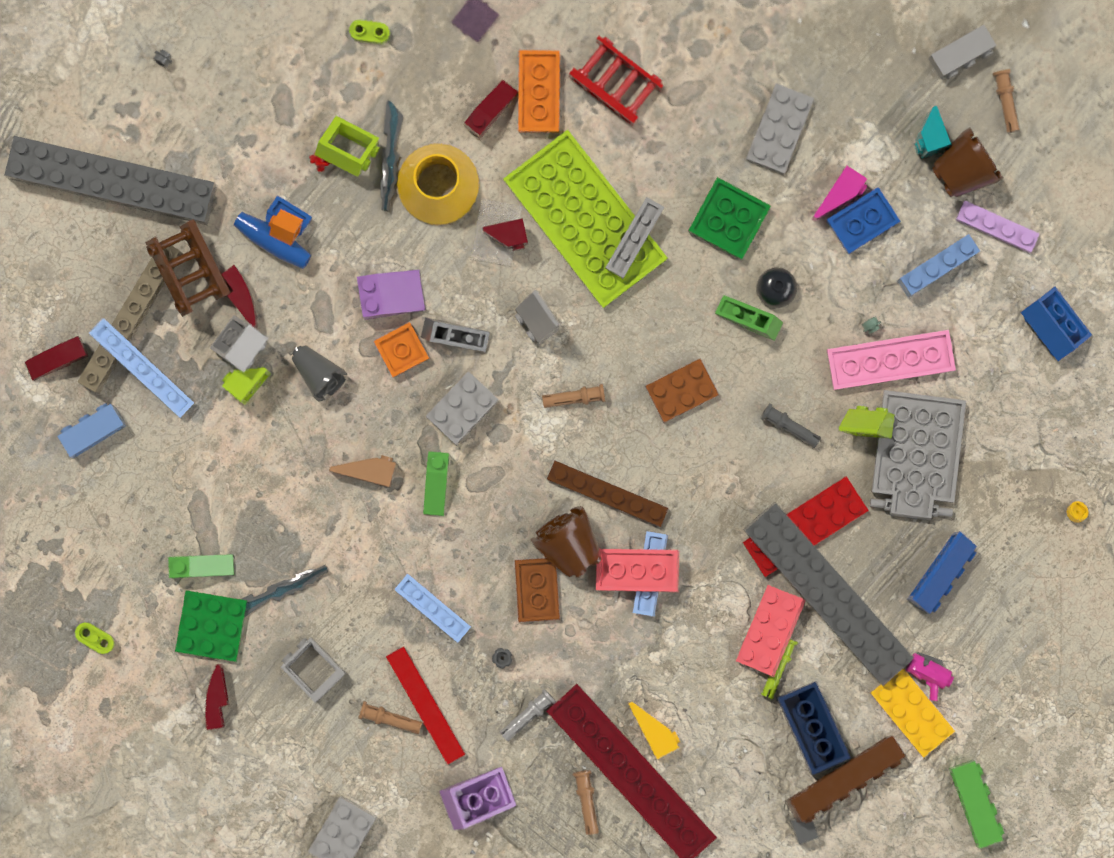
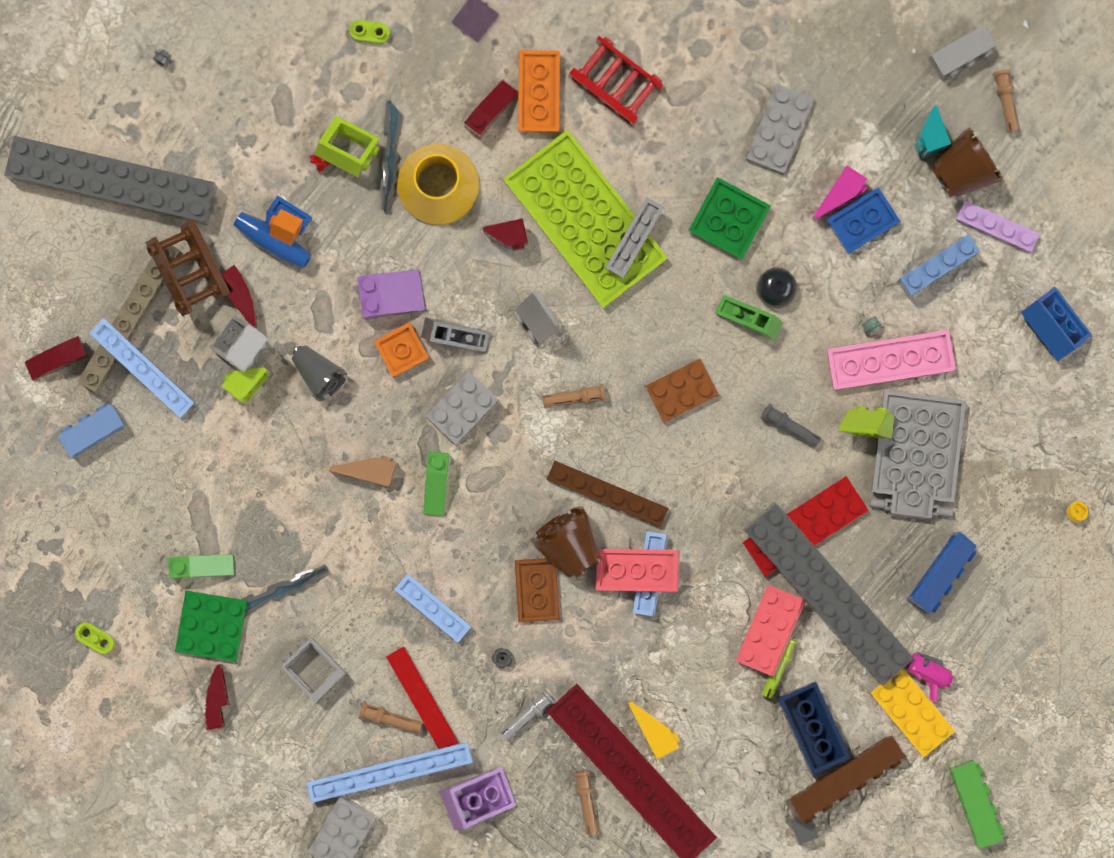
(389, 772): none -> light blue plate

